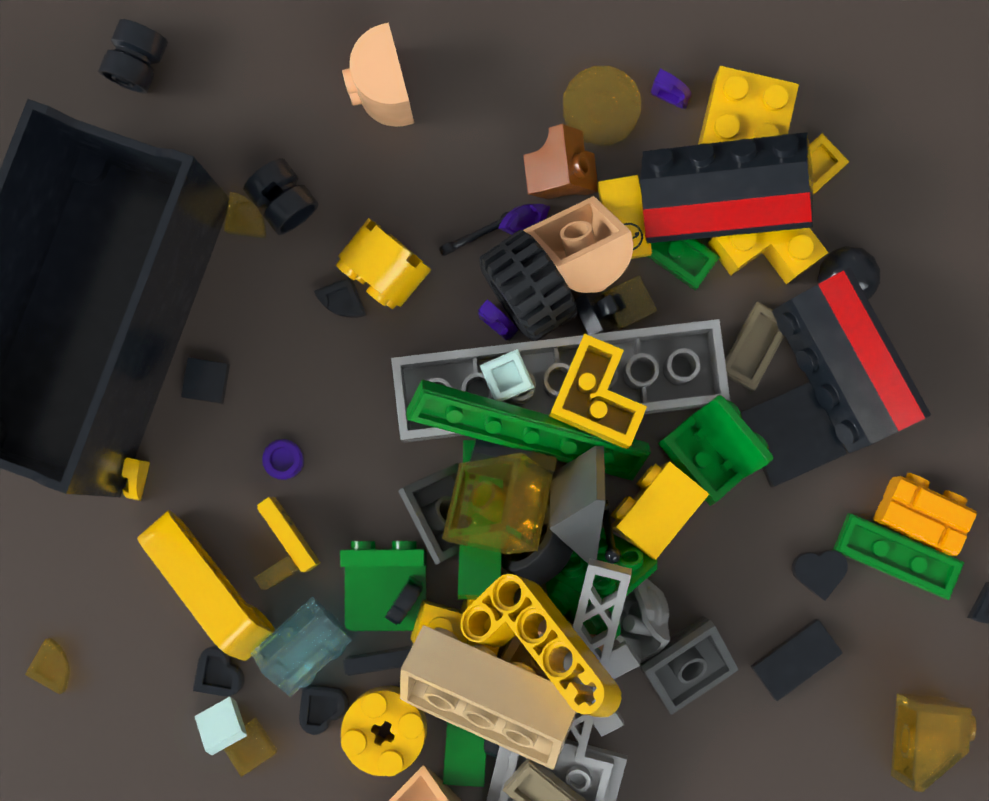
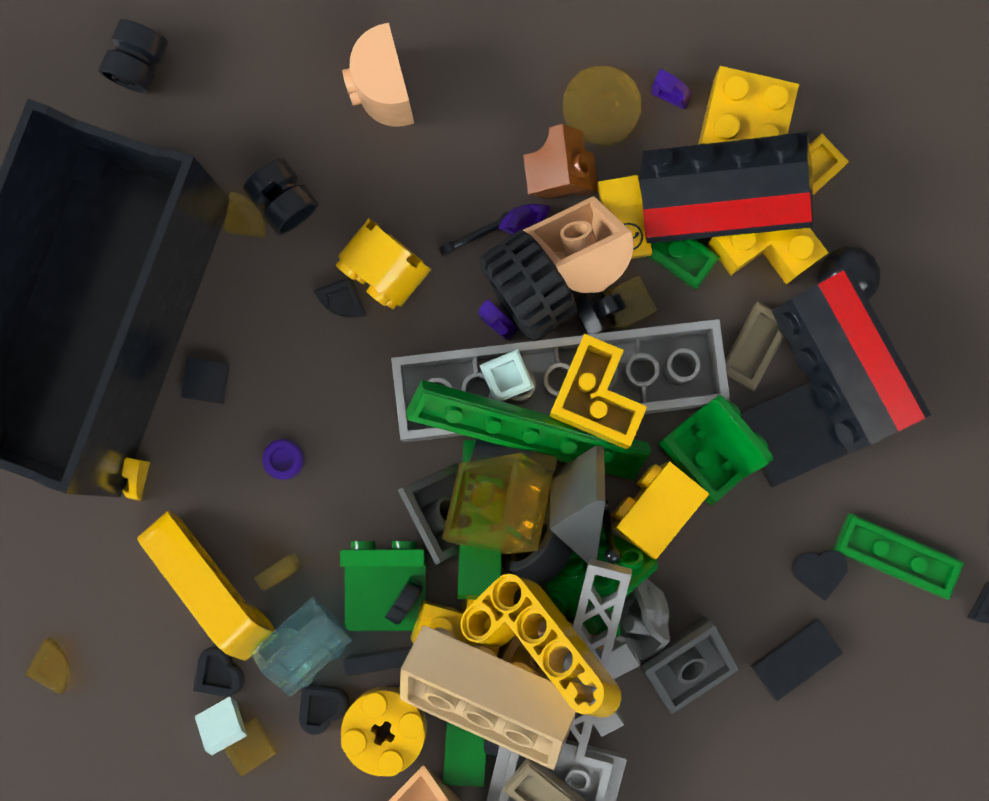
(288, 534): yellow tile -> none
(925, 514): light orange brick -> none
(929, 738): clear yellow slope -> none

